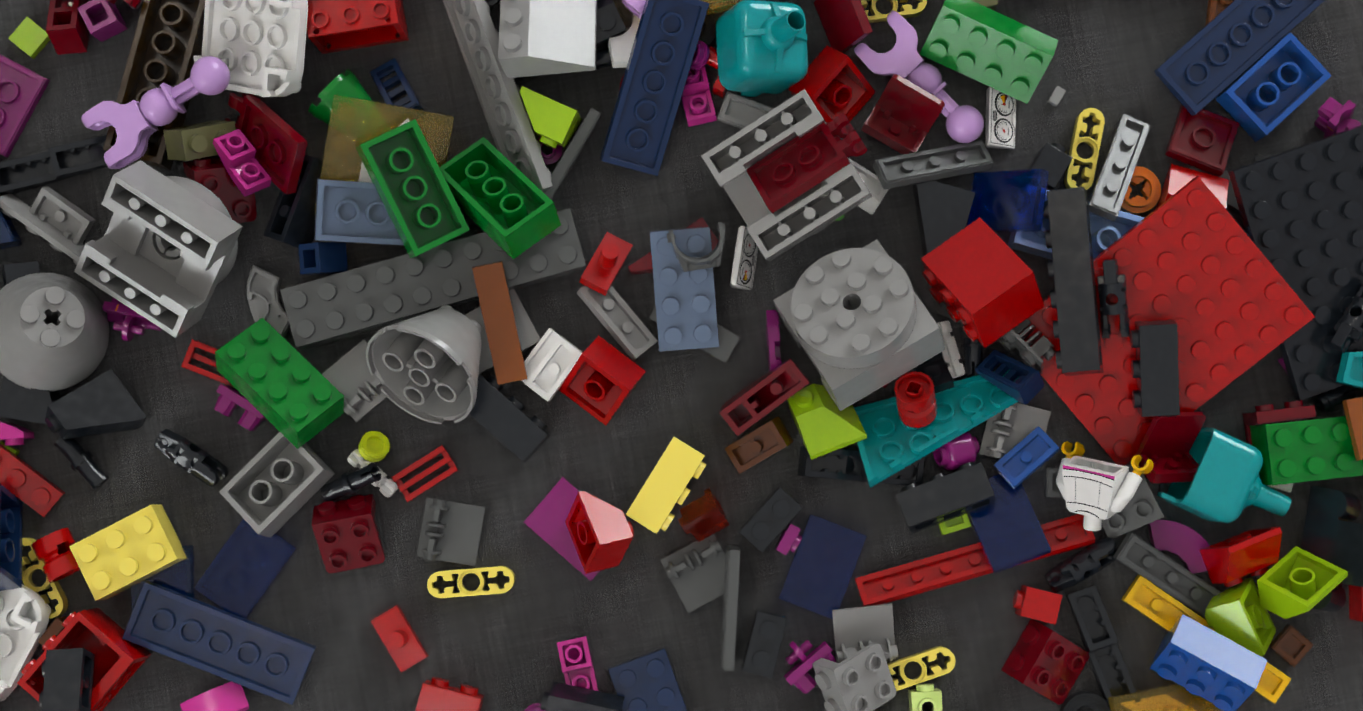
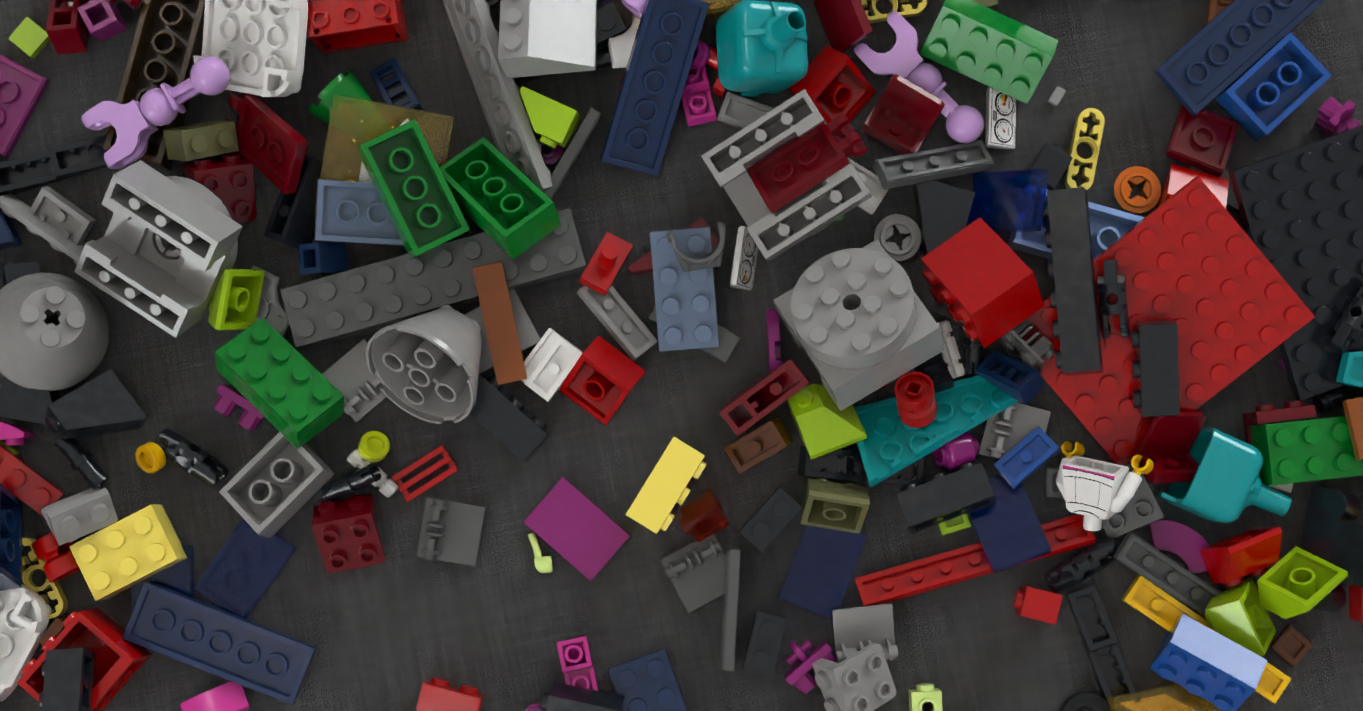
(80, 515): none -> light grey bracket
(126, 320): magenta hips -> none
(150, 457): none -> yellow tile
(190, 354): red tile -> none
(236, 299): none -> lime slope
(240, 162): dark pink slope -> none
(399, 638): red tile -> none
(448, 576): light yellow beam -> none
(542, 563): none -> yellowish green hand
(598, 532): red slope -> none
(789, 540): magenta plate -> none
(834, 505): none -> olive slope
(903, 225): none -> light grey gear
(936, 670): light yellow beam -> none
(1045, 662): dark red bracket -> none
(1118, 167): tile -> none

